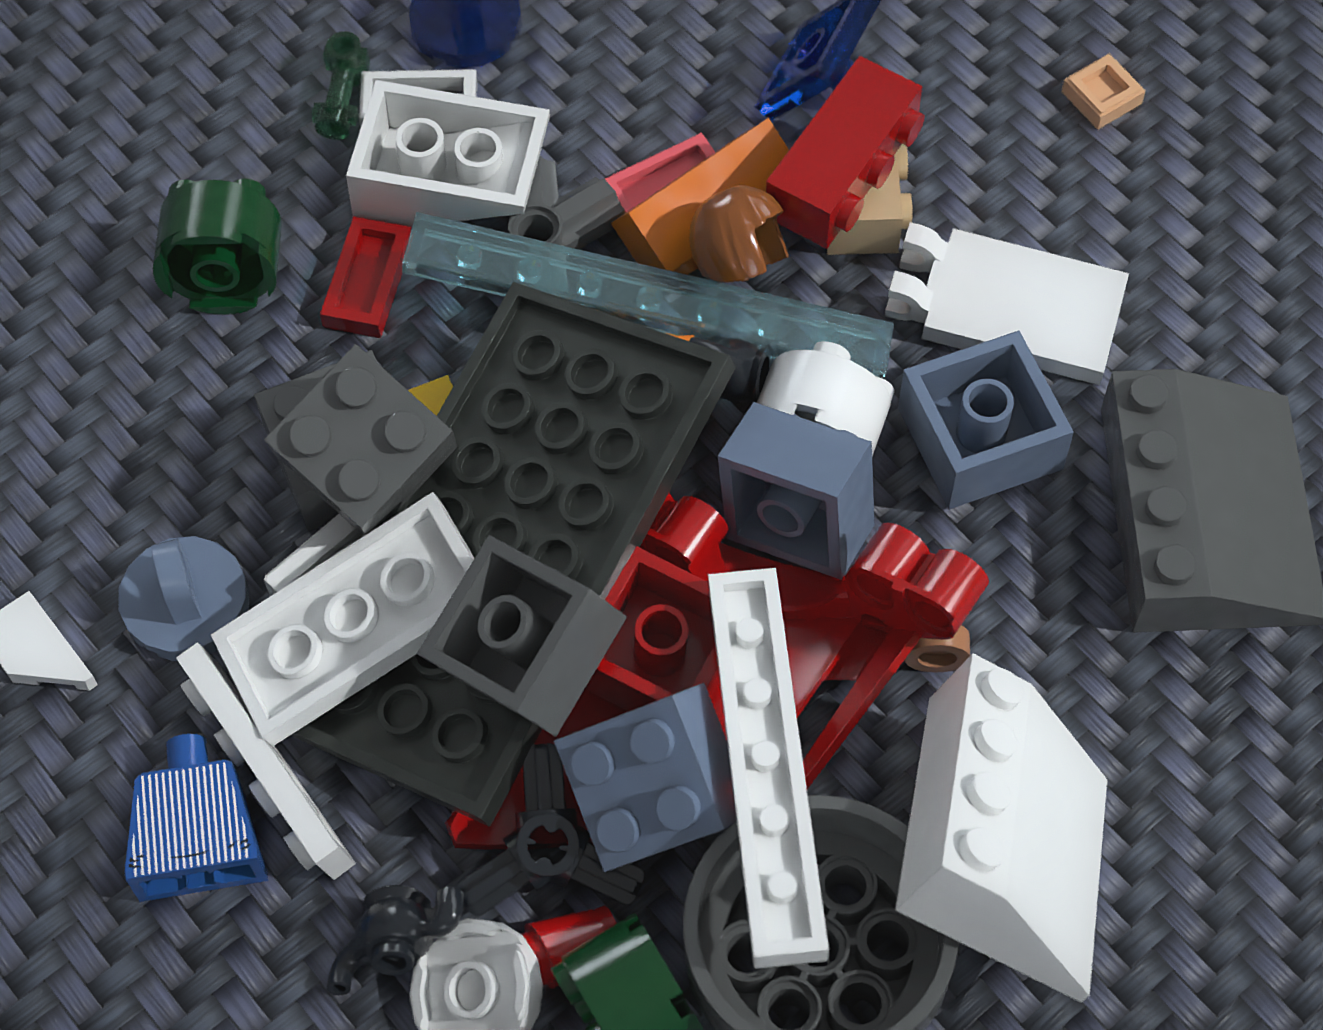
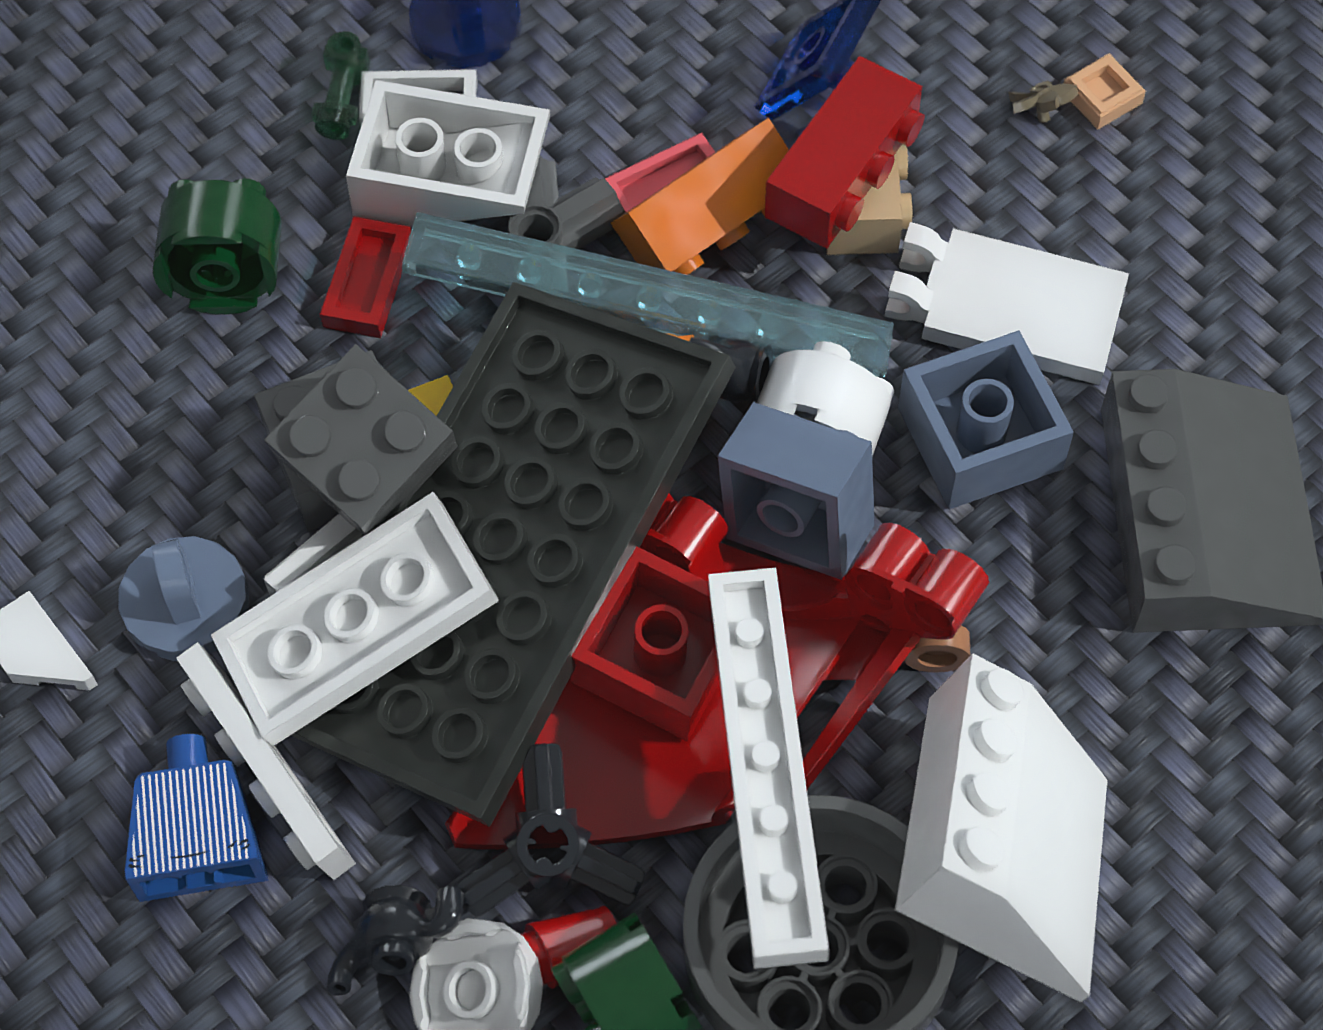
(522, 634): dark grey brick -> none
(651, 777): sand blue brick -> none
(736, 234): dark orange hair -> none
(1043, 97): none -> dark tan plant

